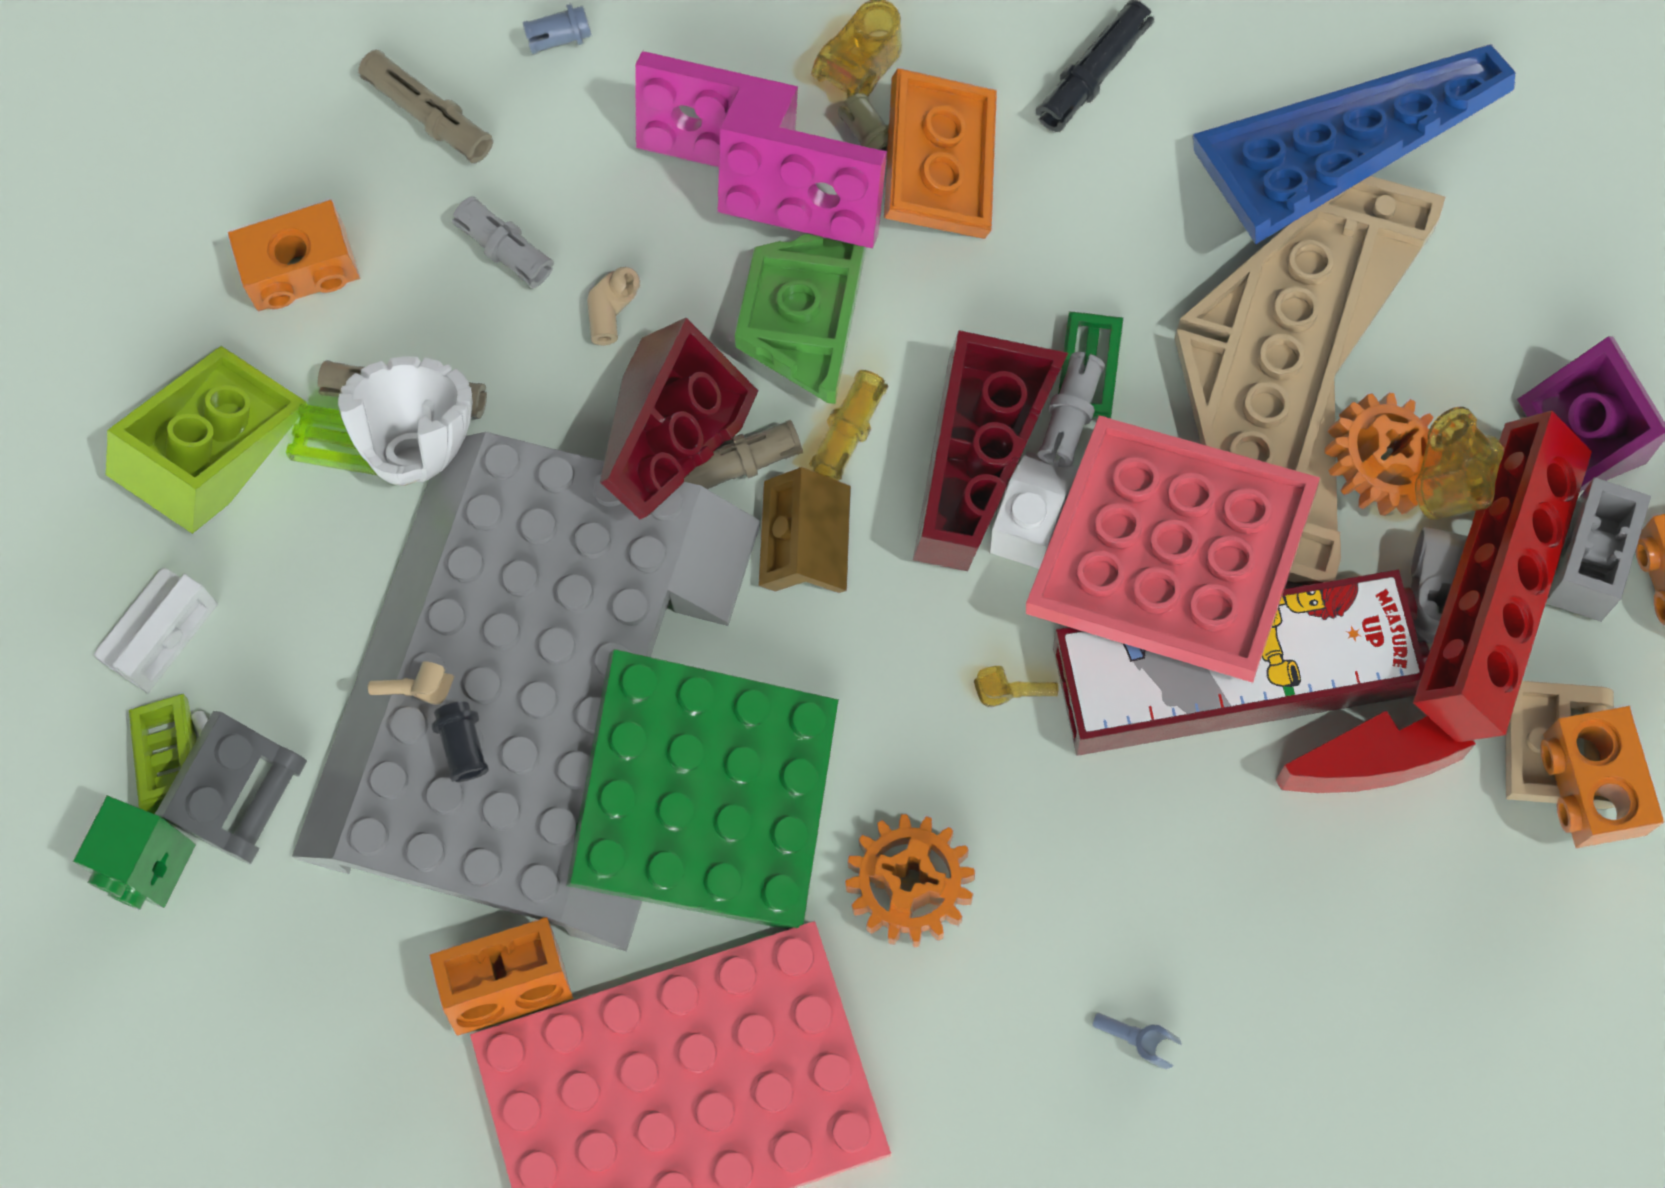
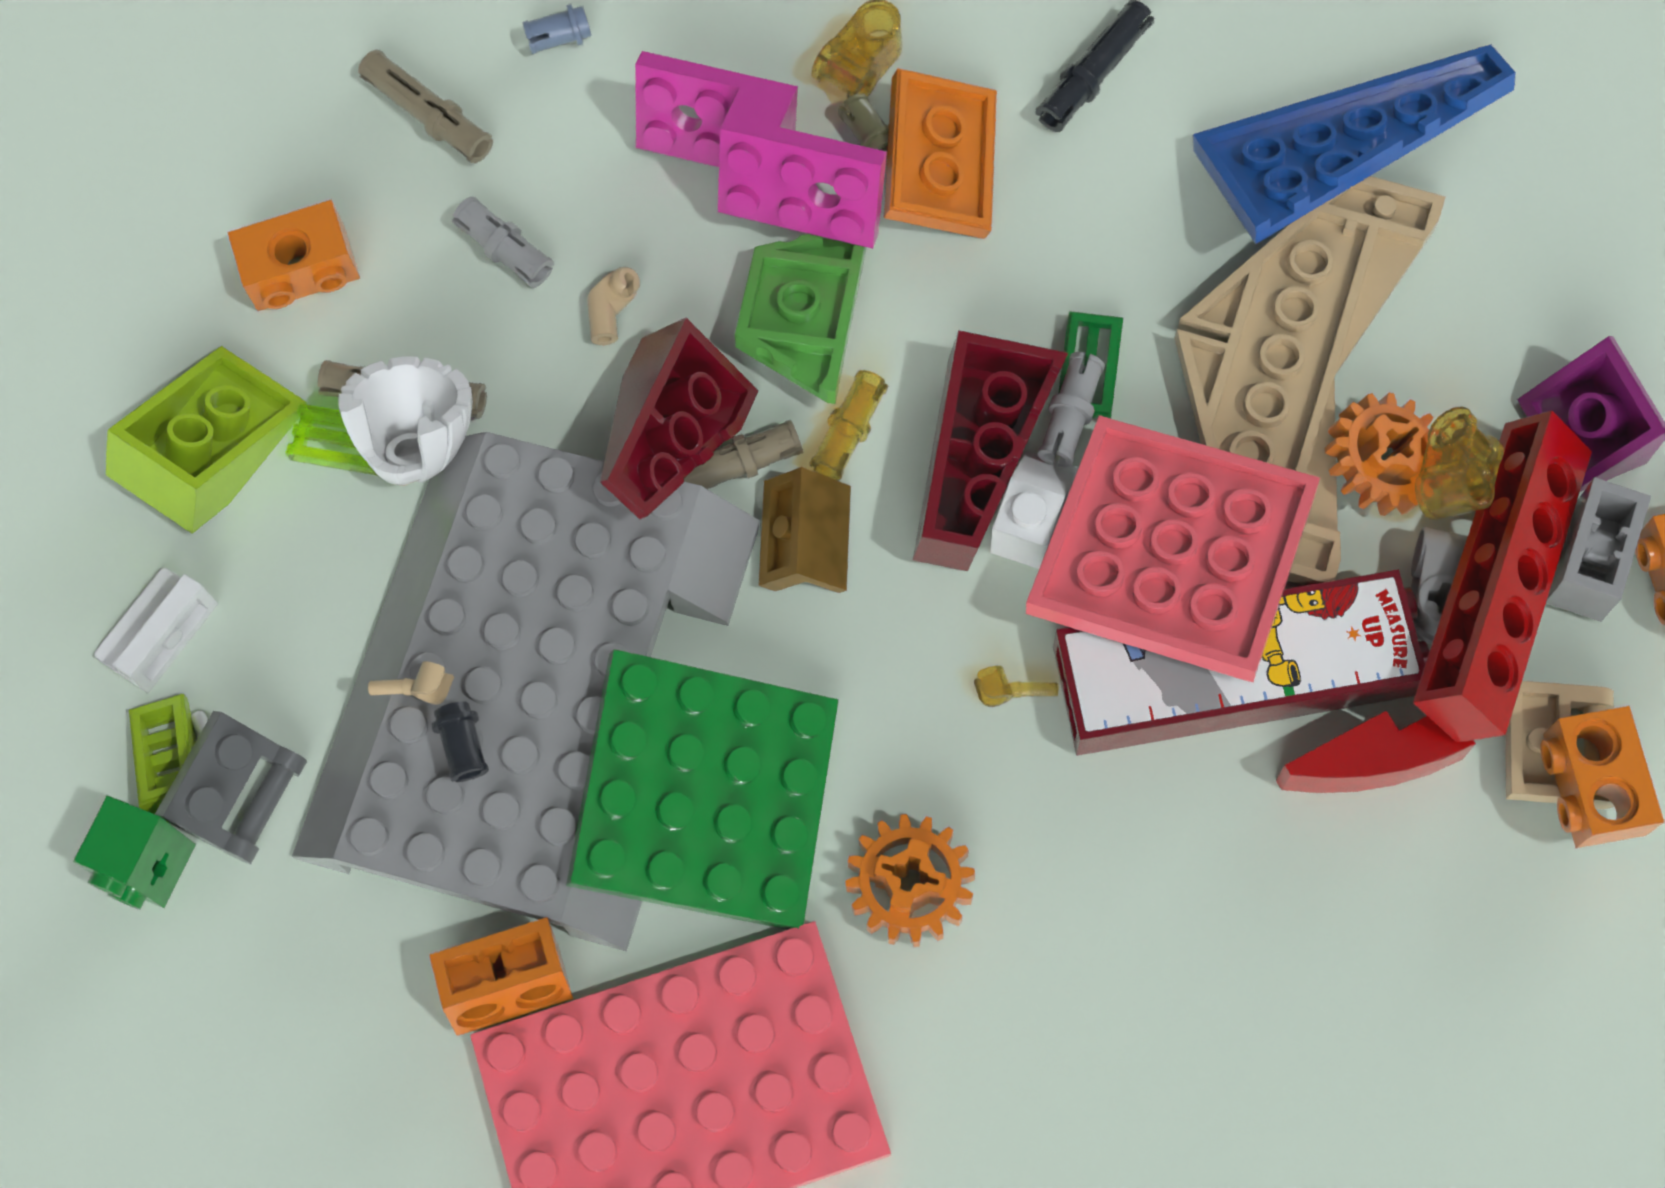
(1144, 1039): sand blue hand -> none

